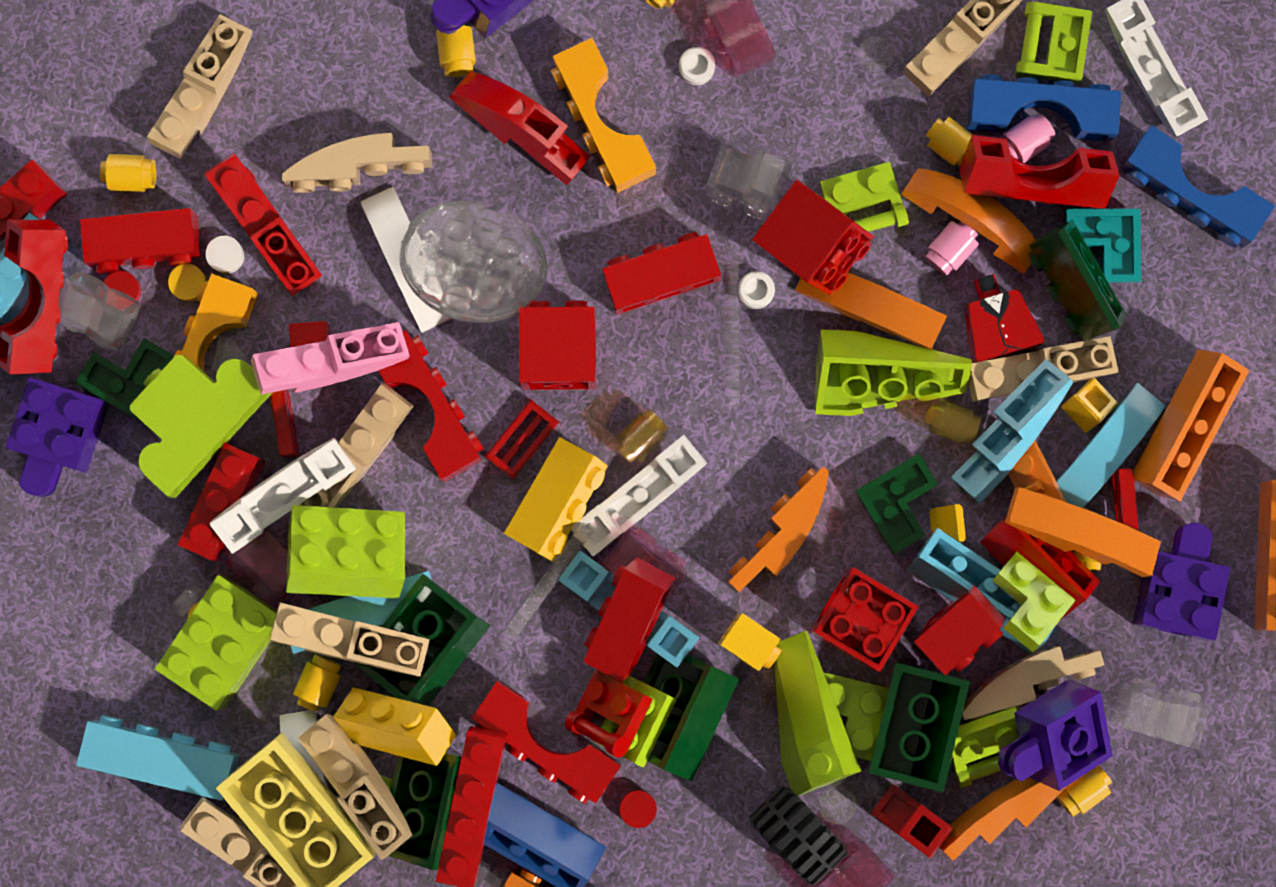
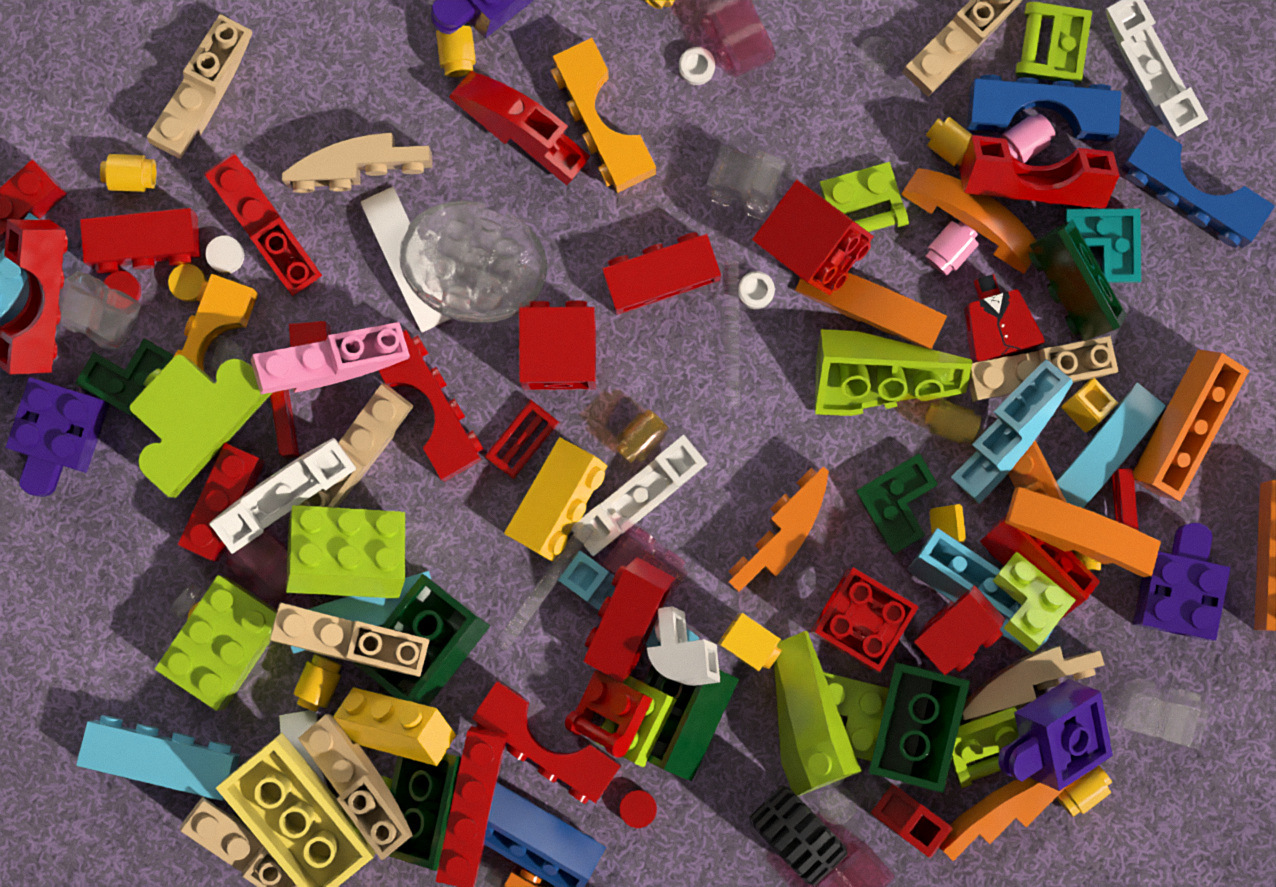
(676, 657): none -> white brick

